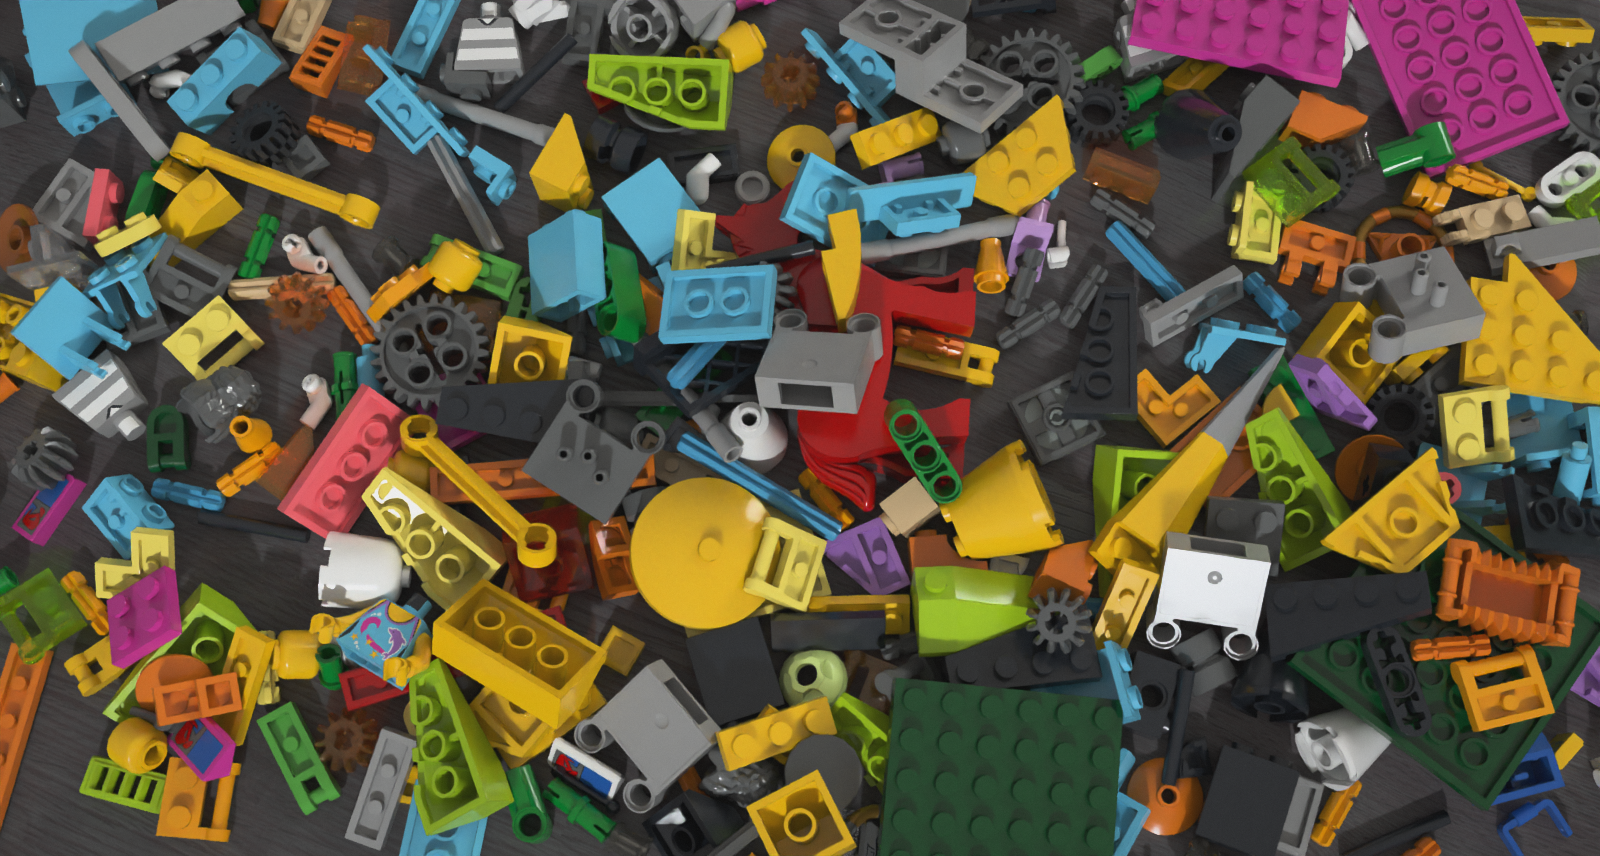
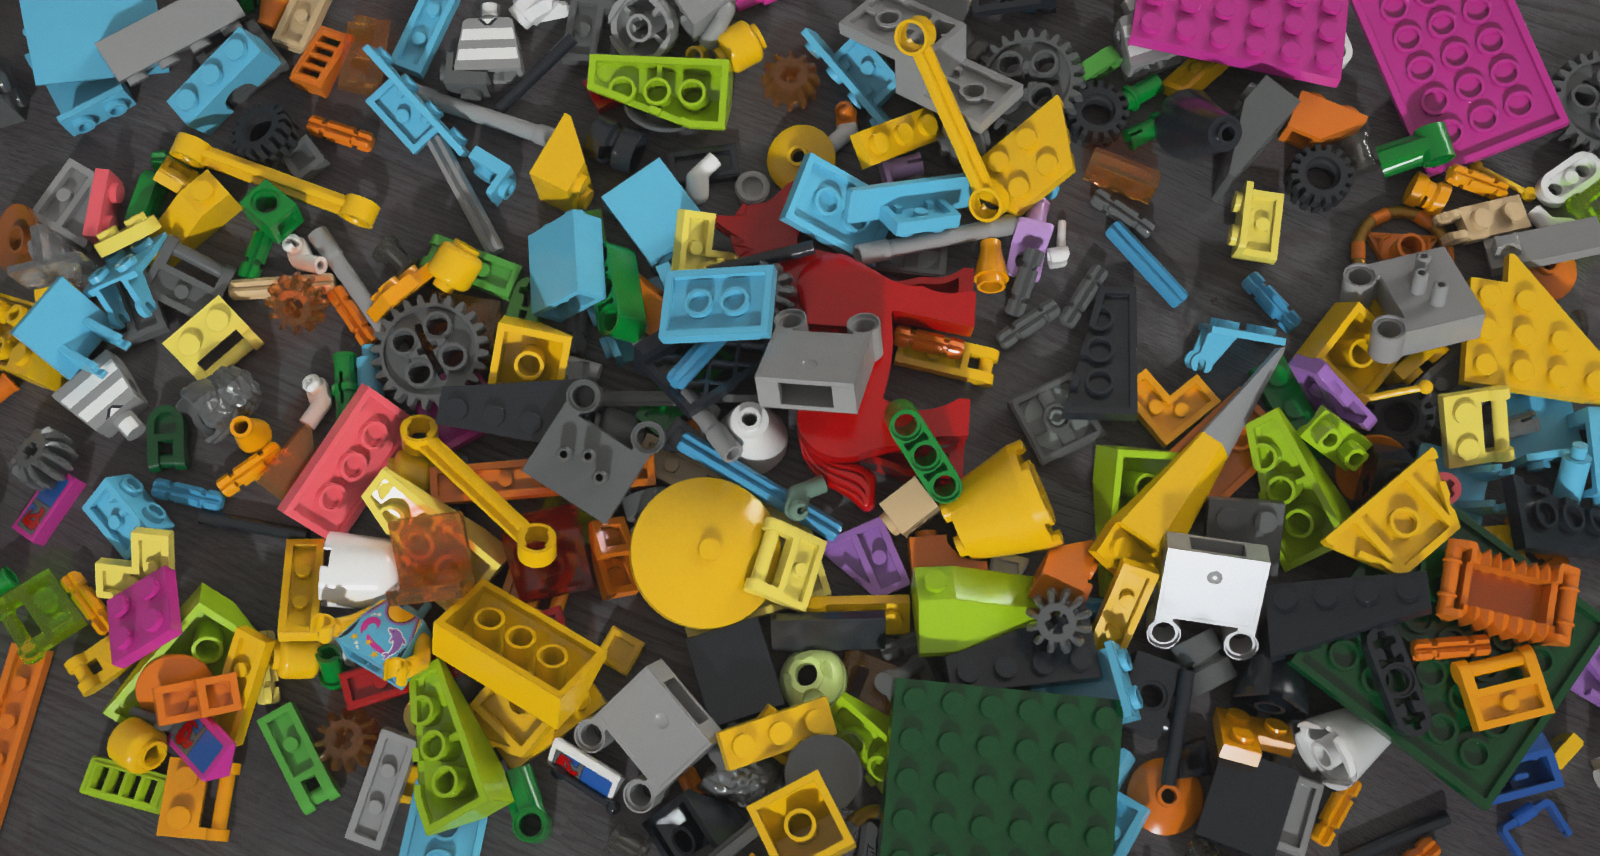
(119, 100): light grey beam -> none
(164, 81): white arm -> none
(278, 222): none -> green brick
(300, 589): none -> yellow plate
(430, 559): none -> clear orange bracket
(579, 809): green pin -> none
(799, 496): none -> sand green arm
(825, 498): light orange axle -> none
(843, 265): yellow slope -> none
(952, 118): none -> yellow piece
(1192, 306): light grey hinge -> none
(1245, 736): none -> light orange plate
(1279, 398): yellow tile -> none
(1282, 189): clear neon green plate -> none
(1315, 246): orange plate -> none
(1335, 439): none -> lime hips
(1355, 31): white arm -> none
(1423, 387): none -> yellow hinge
(1562, 31): yellow plate -> none

